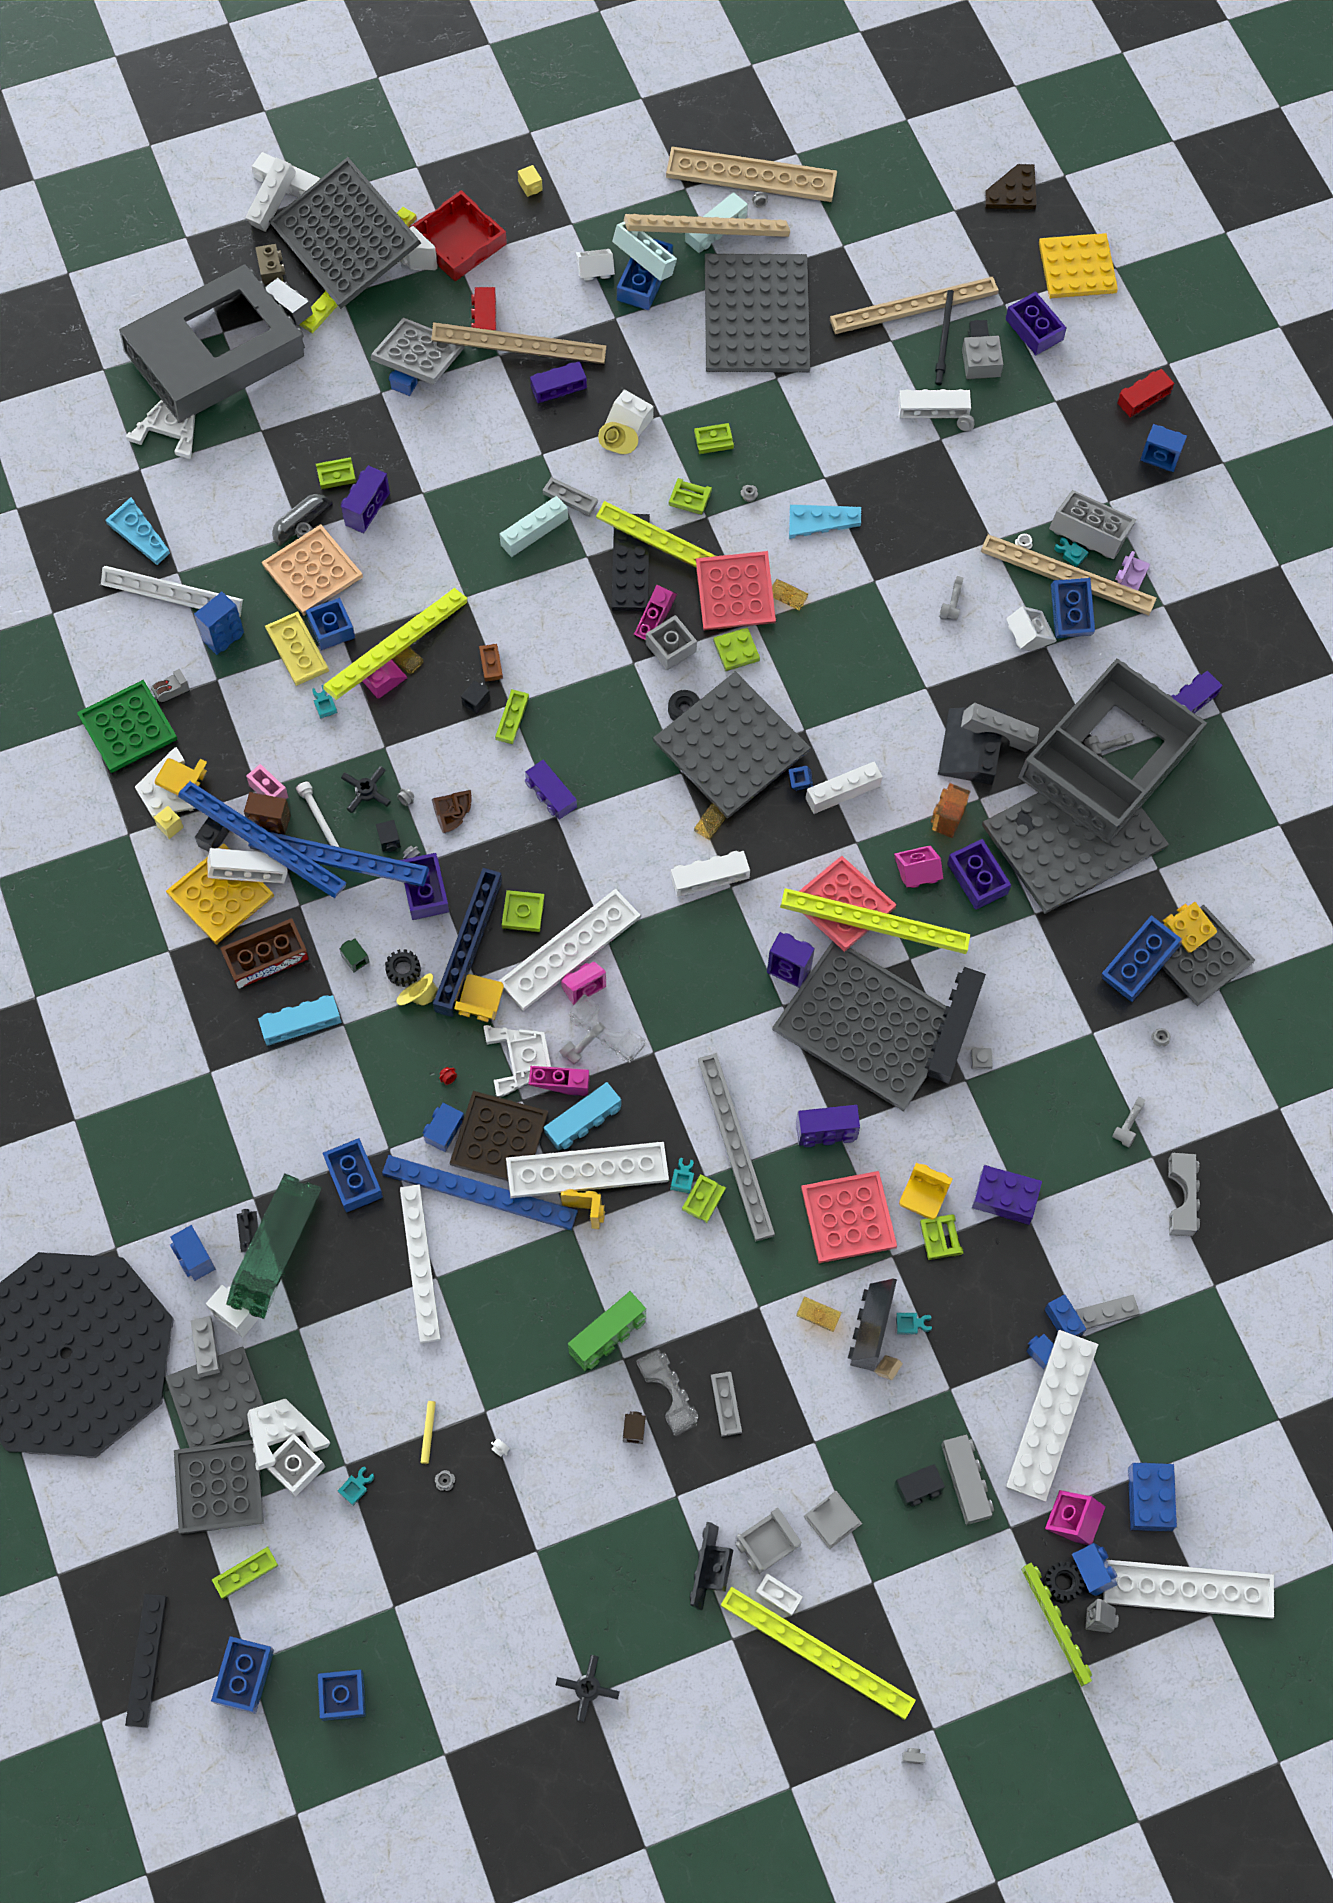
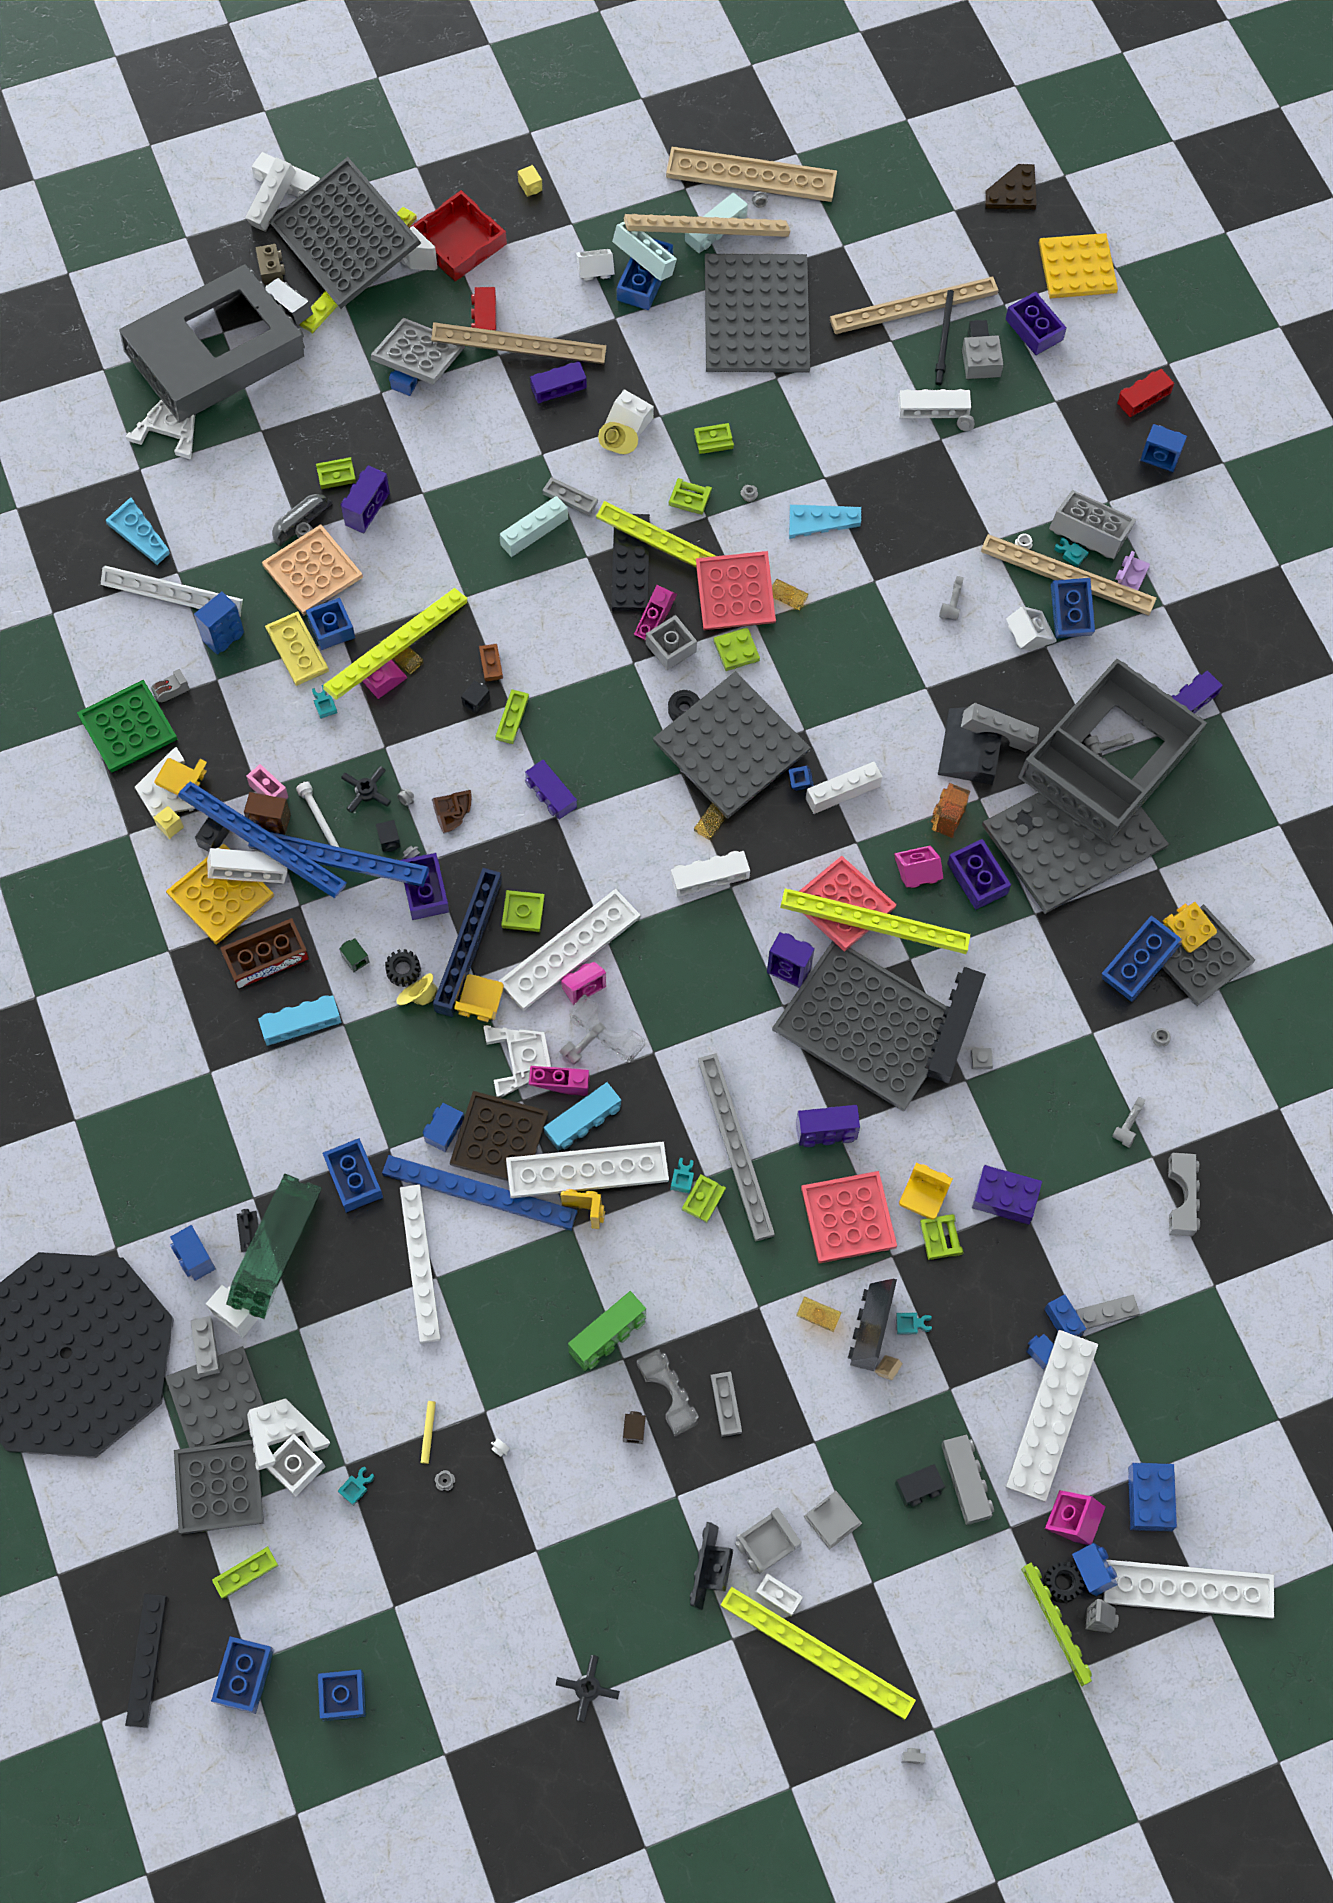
(448, 1075): red plate -> none

